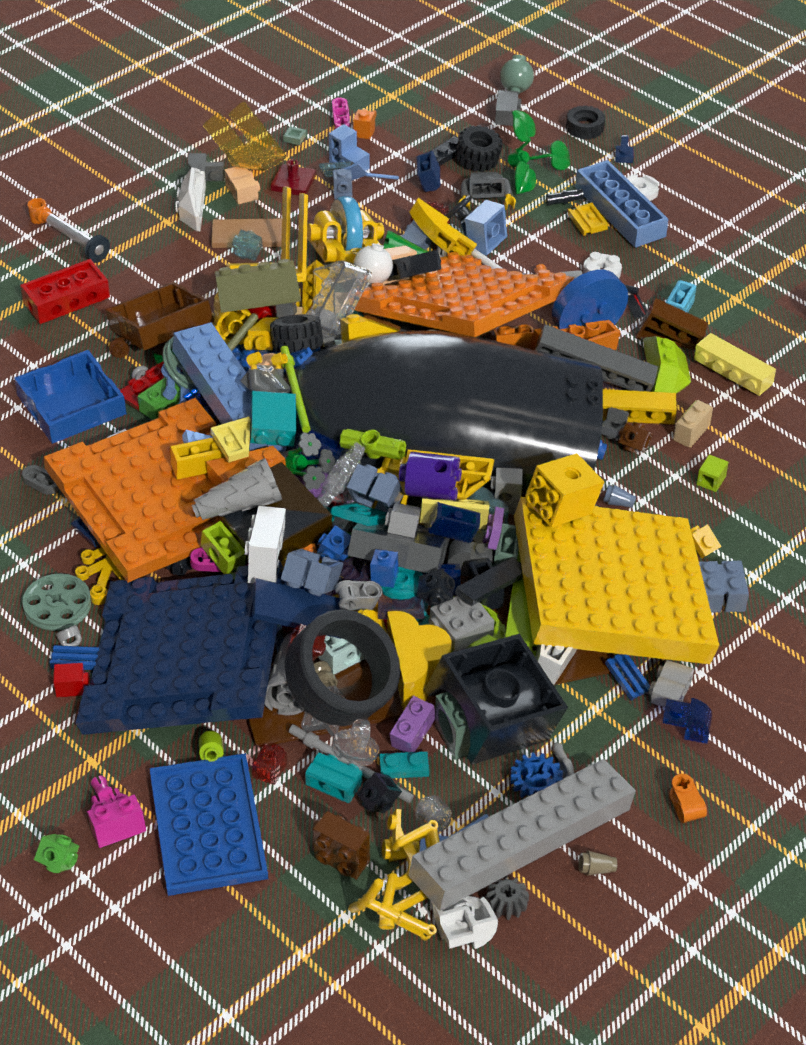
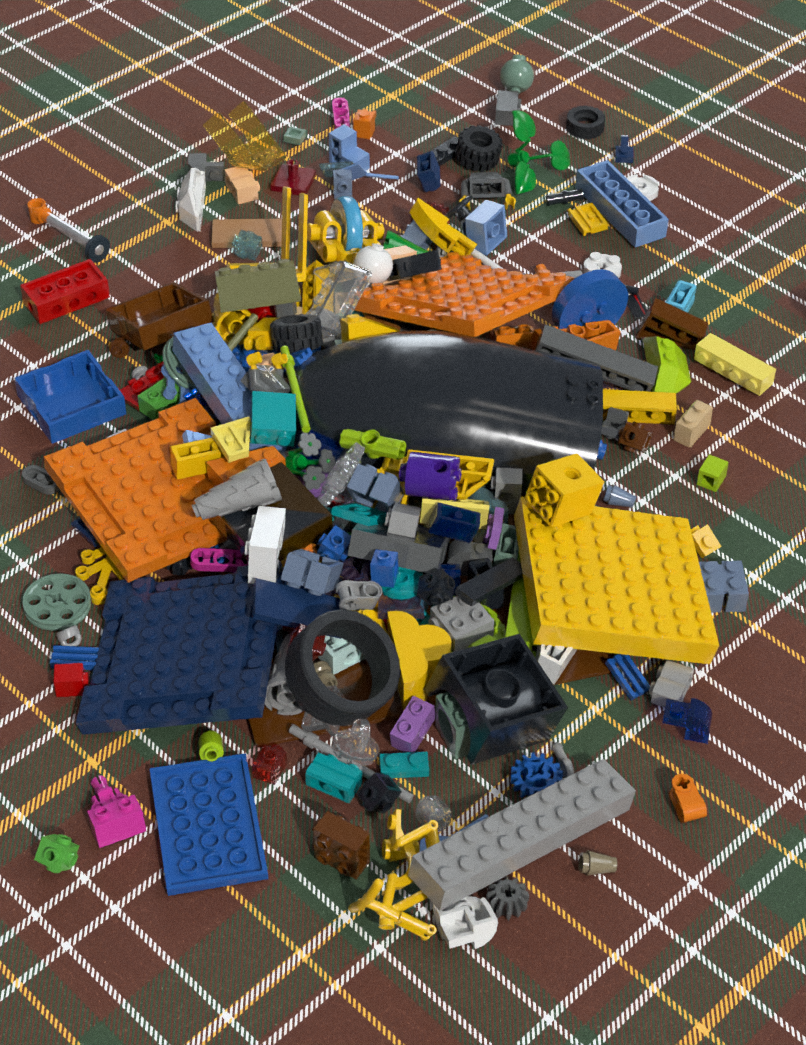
(223, 548): lime brick -> none

